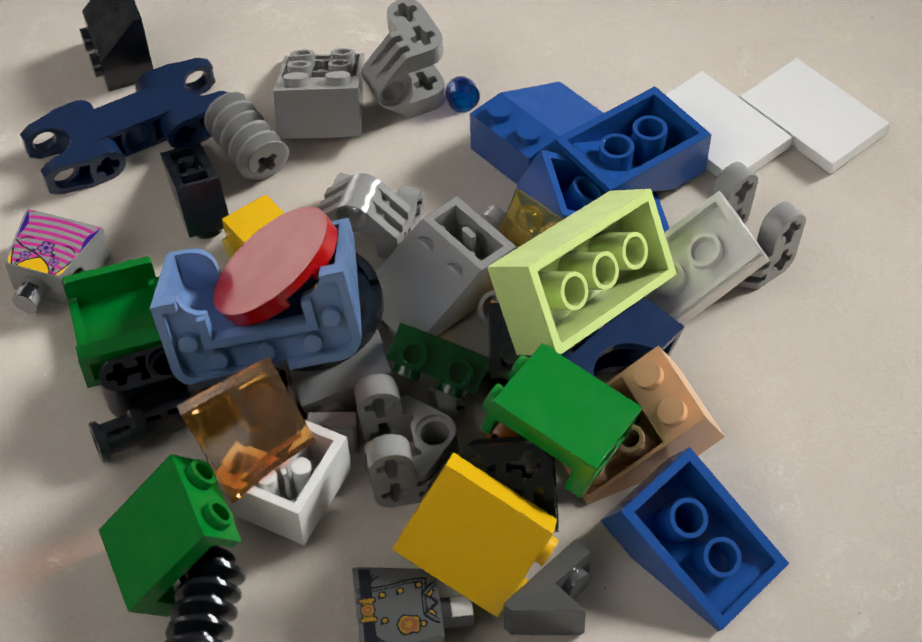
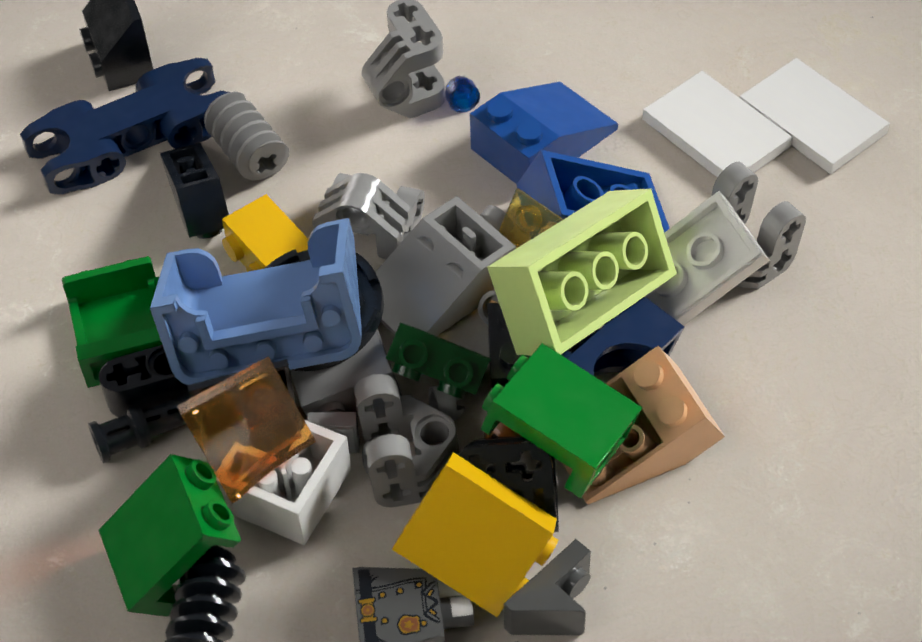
(47, 251): light grey torso -> none
(274, 266): tile -> none
(320, 95): light grey slope -> none
(639, 145): blue slope -> none
(695, 539): blue slope -> none

